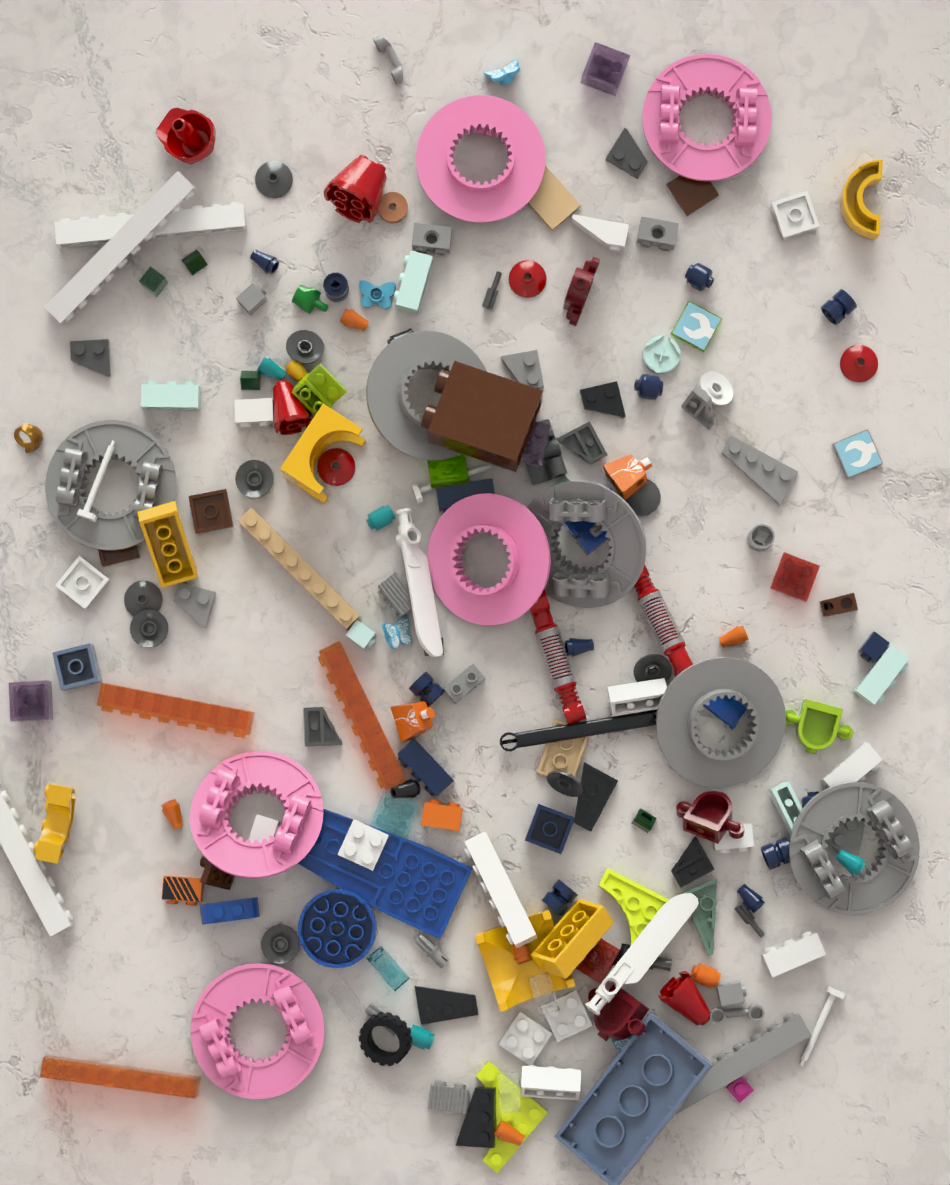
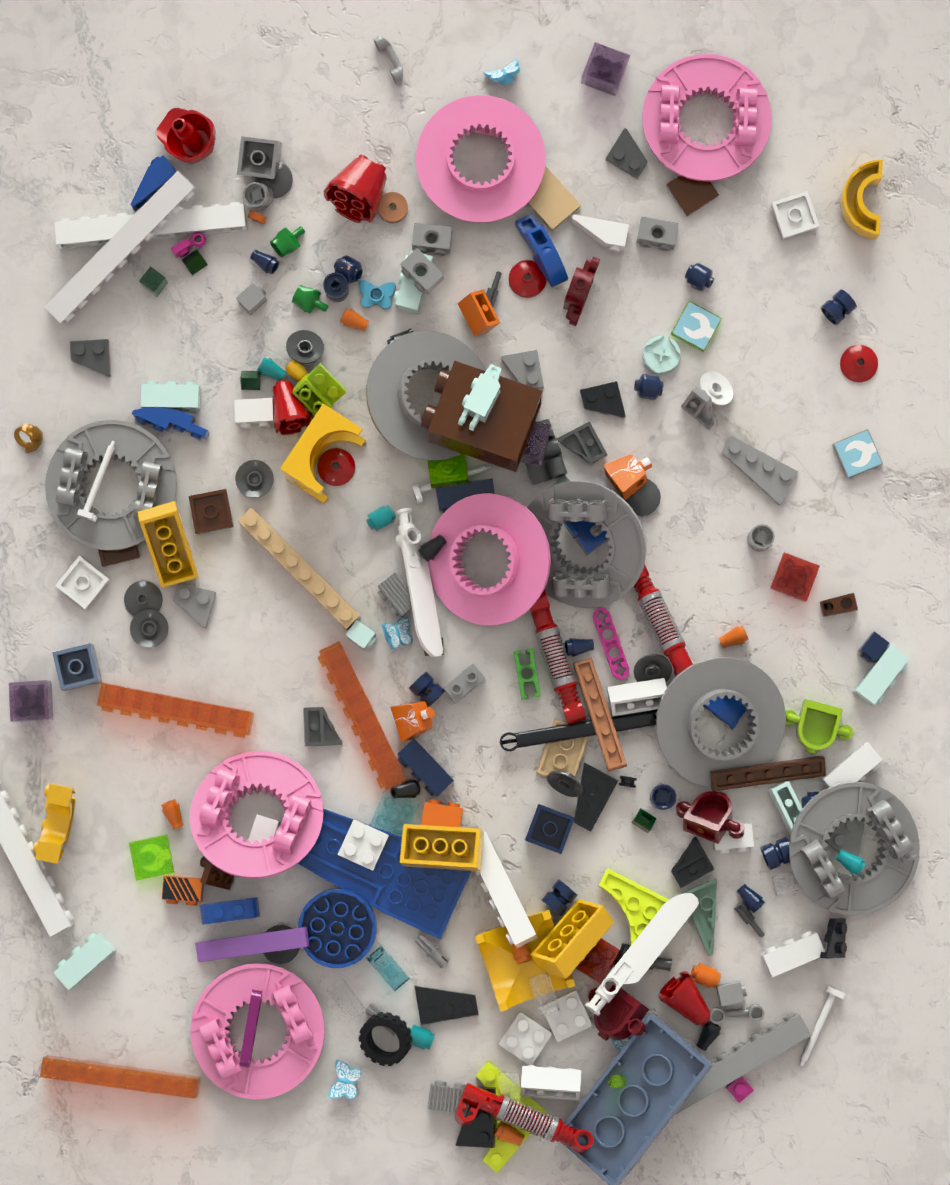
(83, 960): none -> light aqua brick
(151, 857): none -> clear neon green tile
(155, 177): none -> blue slope
(164, 418): none -> blue slope
(183, 247): none -> dark pink plate
(250, 1029): none -> magenta beam
(252, 944): none -> medium lavender tile
(257, 217): none -> orange tile
(258, 195): none -> light grey wheel
(259, 157): none -> light grey slope
(286, 242): none -> green piece
(345, 1081): none -> animal
(349, 268): none -> dark blue head
(416, 261): none -> light grey brick
(431, 548): none -> black cone
(442, 847): none -> yellow brick
(478, 312): none -> orange brick
(482, 397): none -> light aqua hinge
(521, 1116): none -> red piece
(532, 667): none -> bright green piece
(543, 249): none -> blue slope
(600, 714): none -> nougat tile
(607, 644): none -> dark pink beam
(616, 1081): none -> clear neon green plate
(625, 781): none -> black bush
(663, 797): none -> dark blue wheel
(708, 1034): none -> black cone
(767, 773): none -> reddish brown tile
(835, 939): none -> black wing

